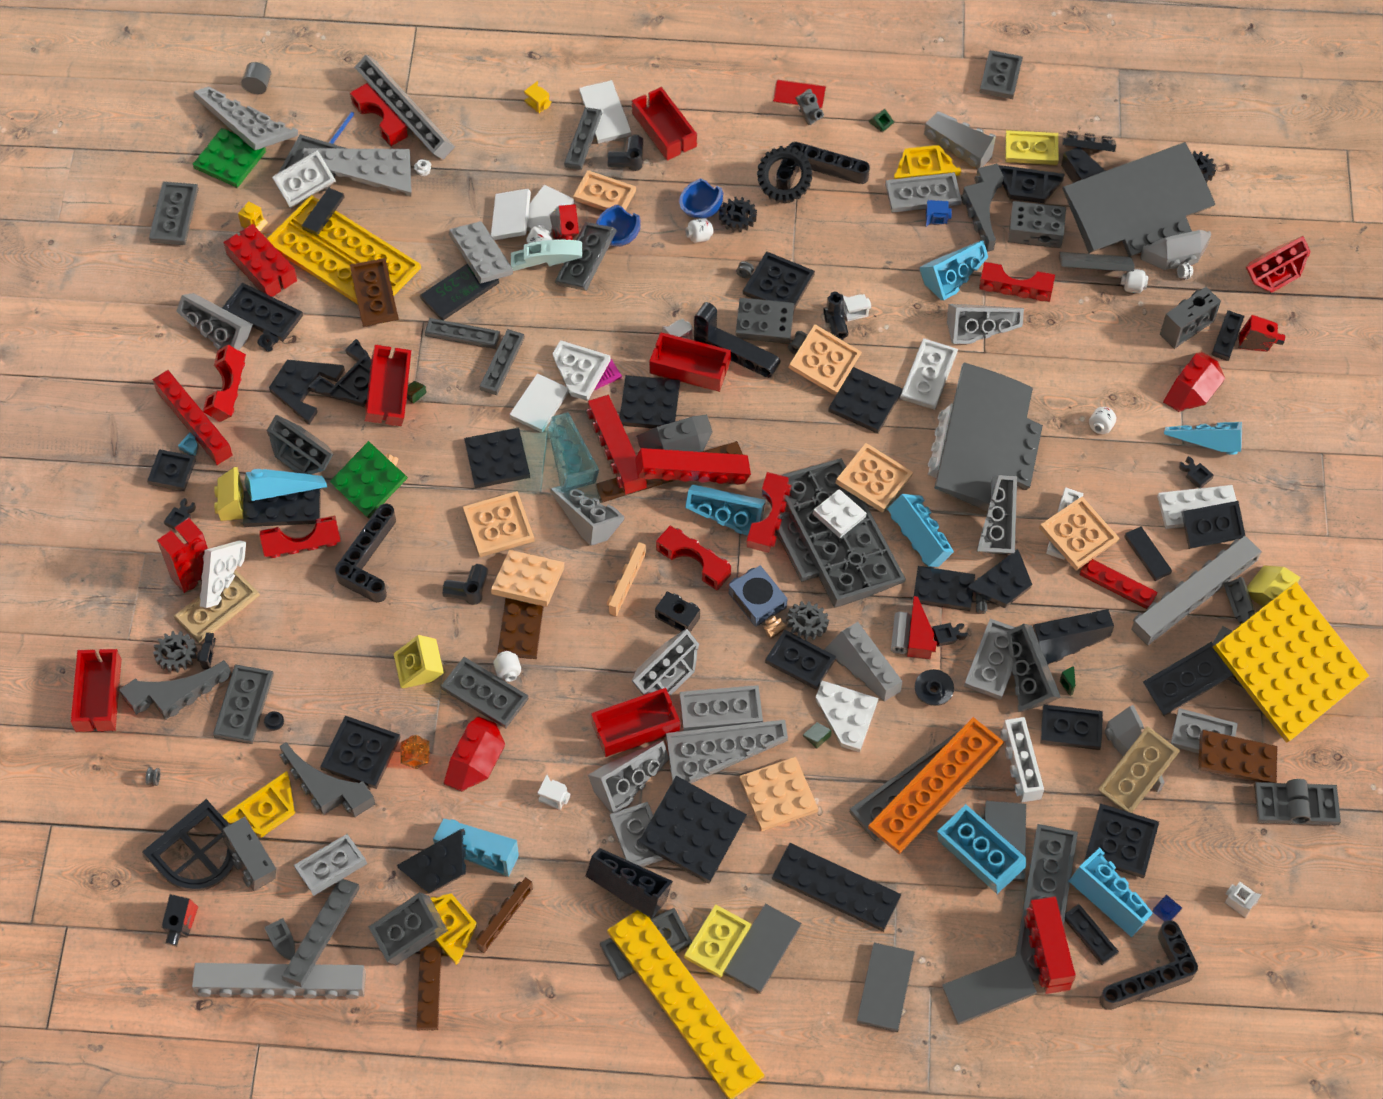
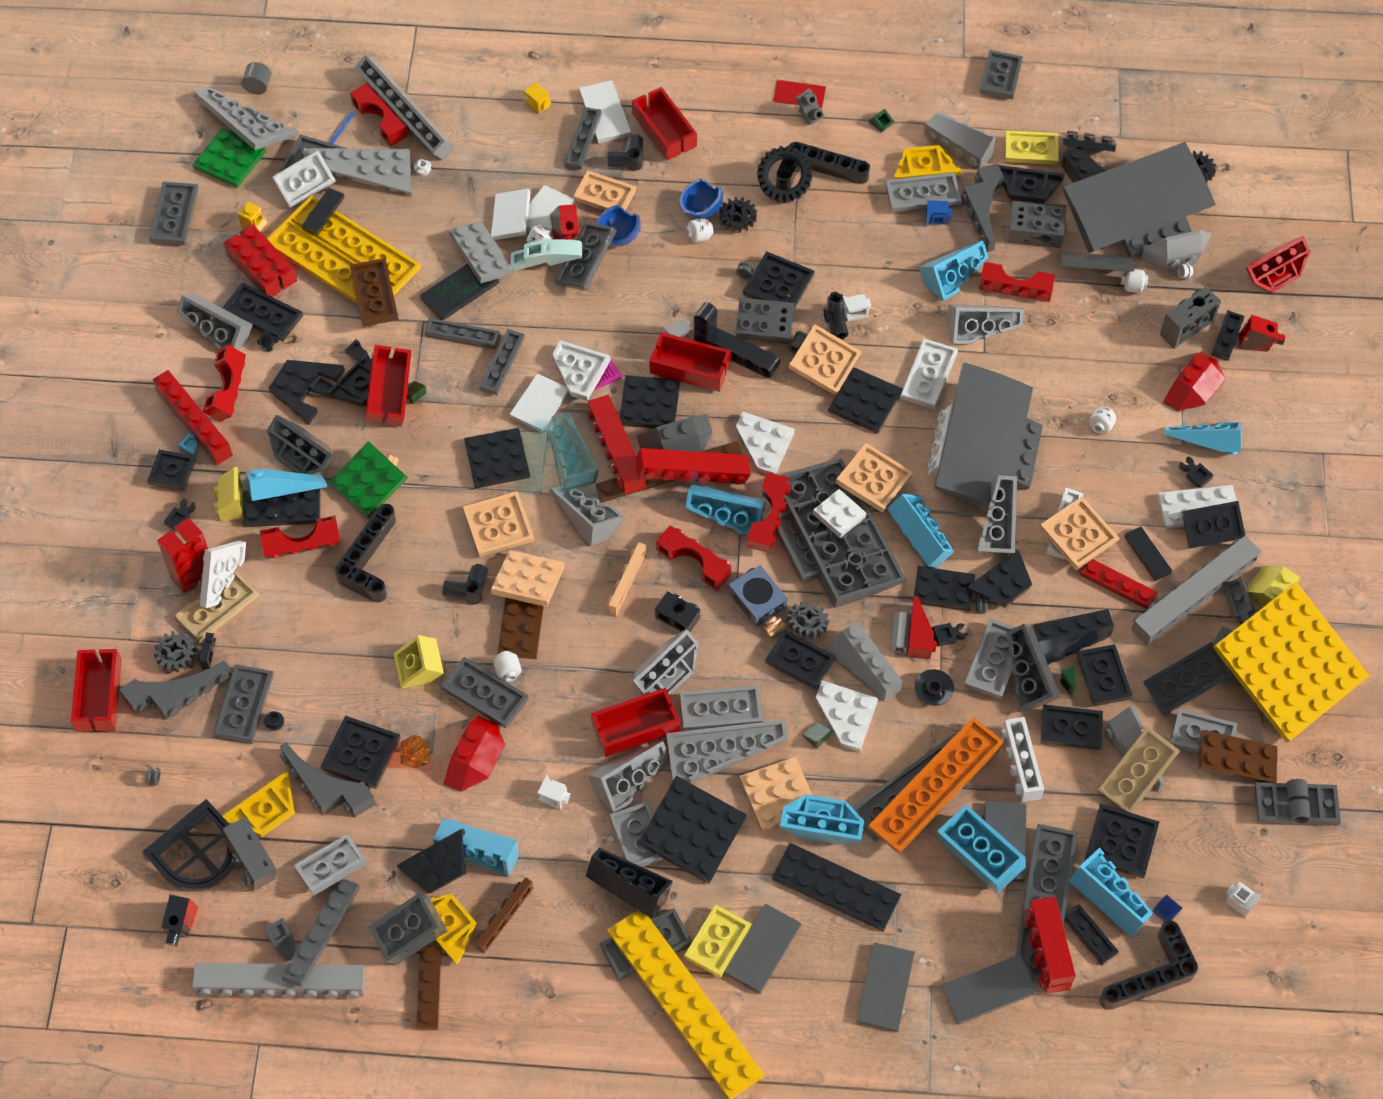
(764, 441): none -> white plate
(822, 820): none -> medium azure wedge
(1104, 675): none -> black plate

